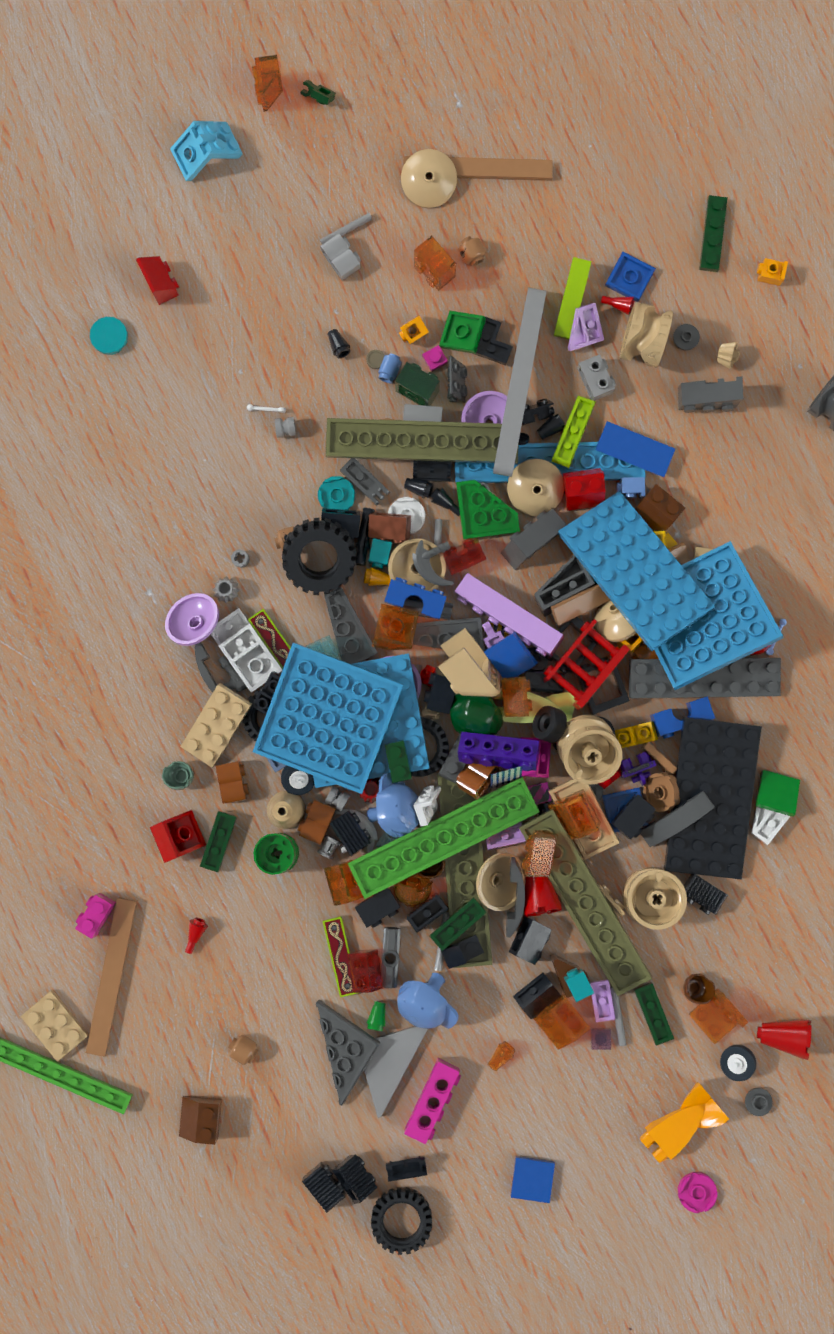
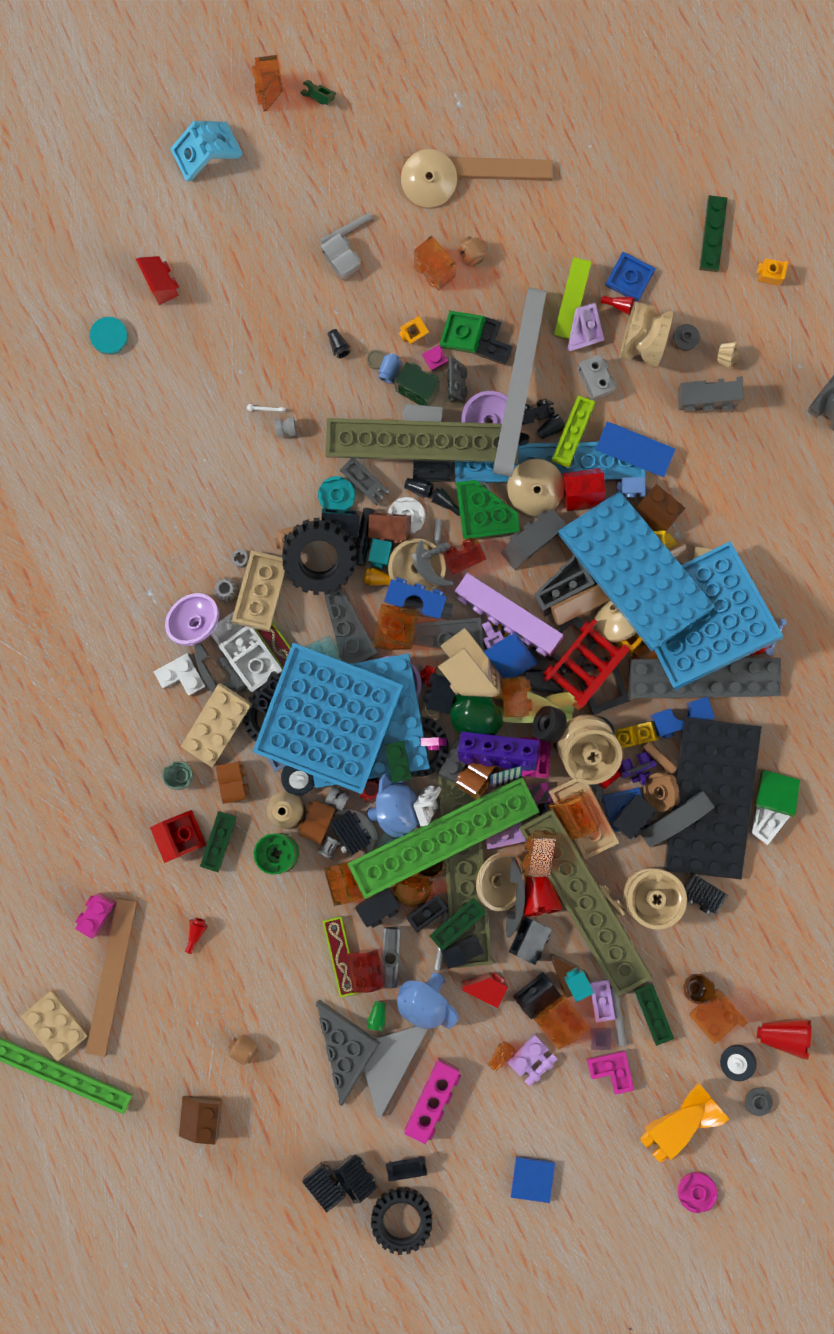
(183, 670): none -> white plate
(259, 591): none -> tan plate
(433, 743): none -> plate
(486, 987): none -> red slope
(527, 1055): none -> lavender plate
(616, 1067): none -> dark pink plate

